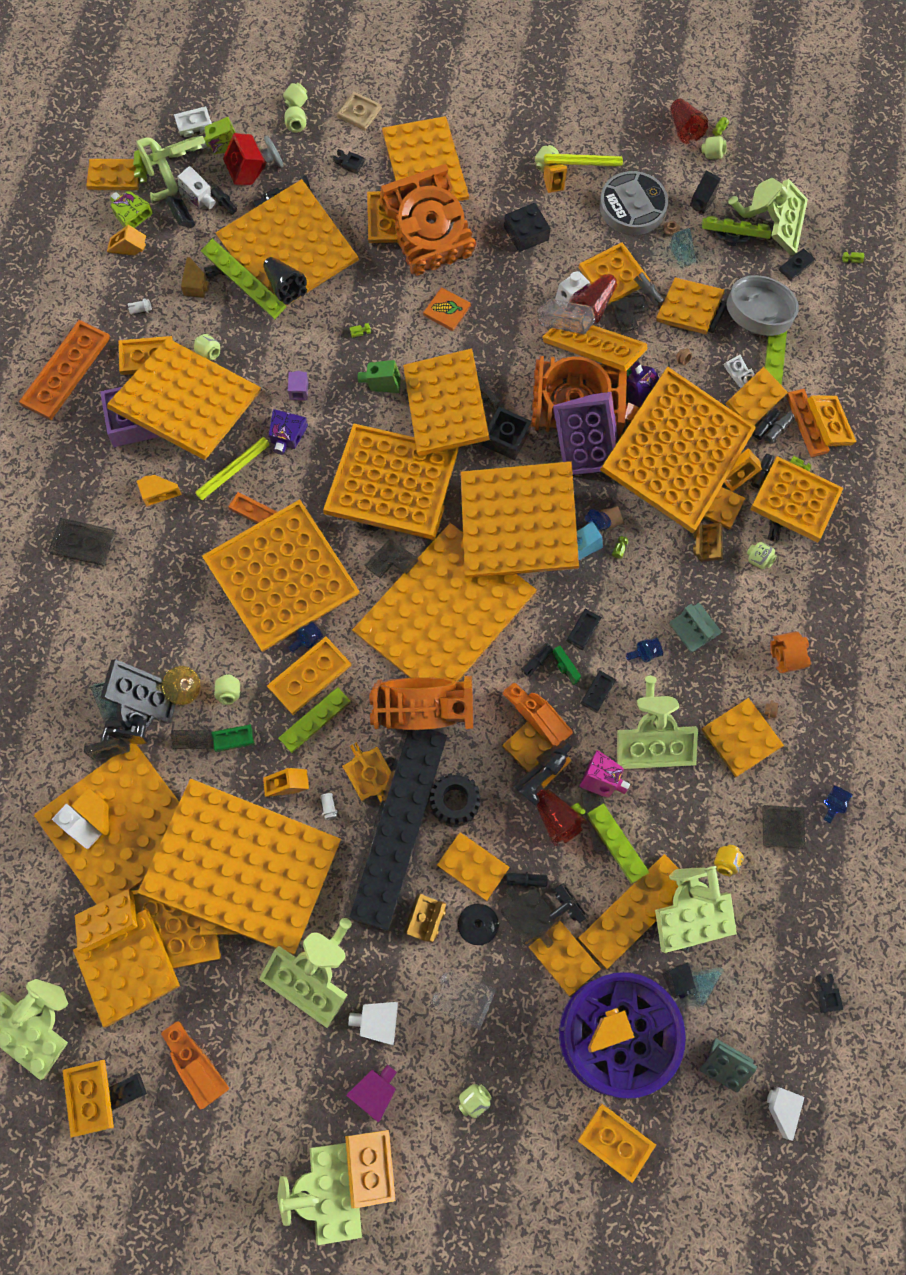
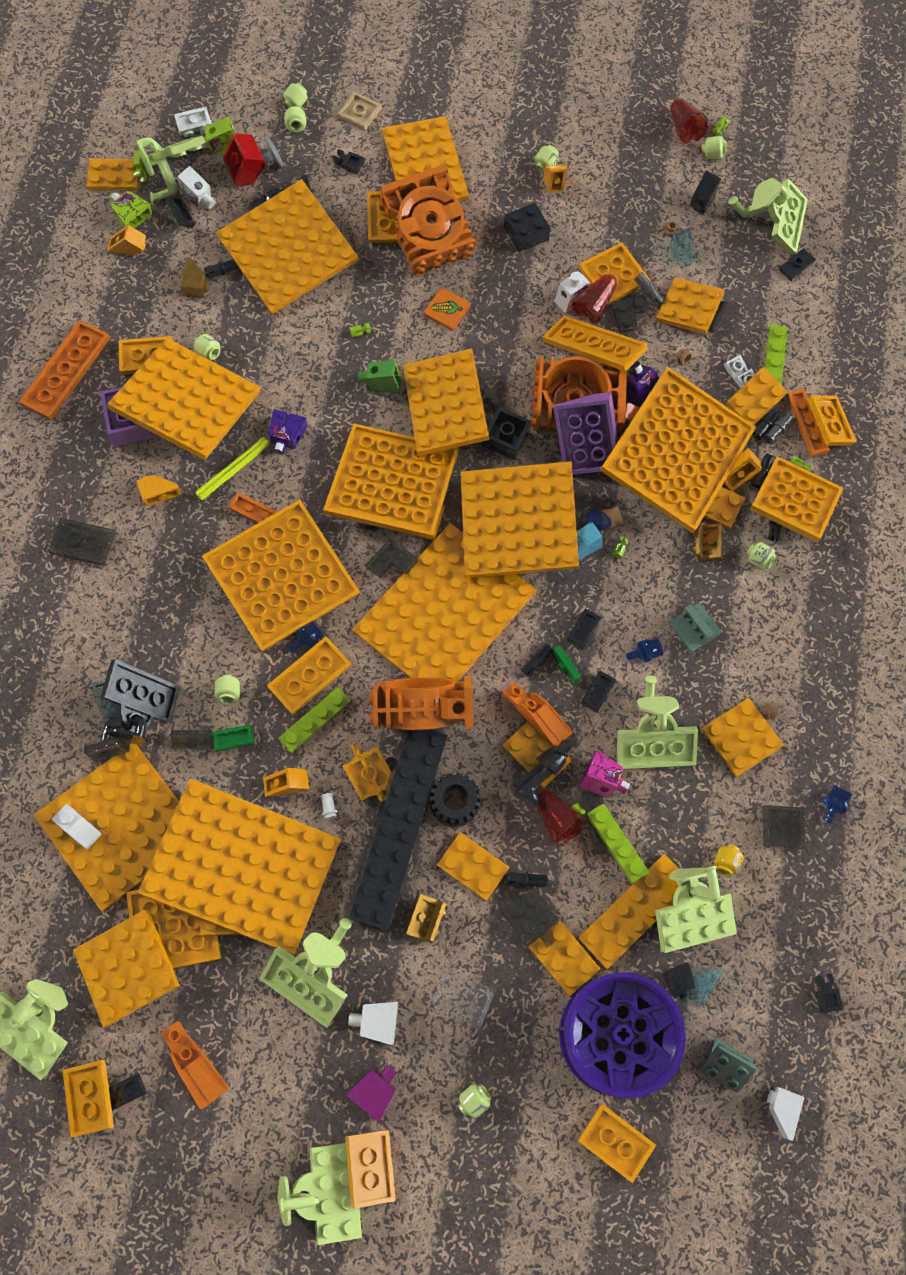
(93, 809): light orange slope -> none
(105, 921): light orange plate -> none
(140, 306): white pin -> none
(173, 685): clear yellow dish -> none
(223, 200): black axle -> none
(243, 279): lime plate -> none
(286, 281): black cone -> none
(298, 385): medium lavender brick -> none
(473, 934): black dish -> none
(566, 316): clear brick -> none
(568, 903): black plate -> none
(595, 160): neon yellow axle -> none
(611, 1030): light orange slope -> none
(633, 202): piece -> none
(731, 238): black dish -> none
(742, 228): lime plate -> none
(762, 305): light grey piece -> none
(790, 651): orange brick -> none
(855, 257): lime piece -> none

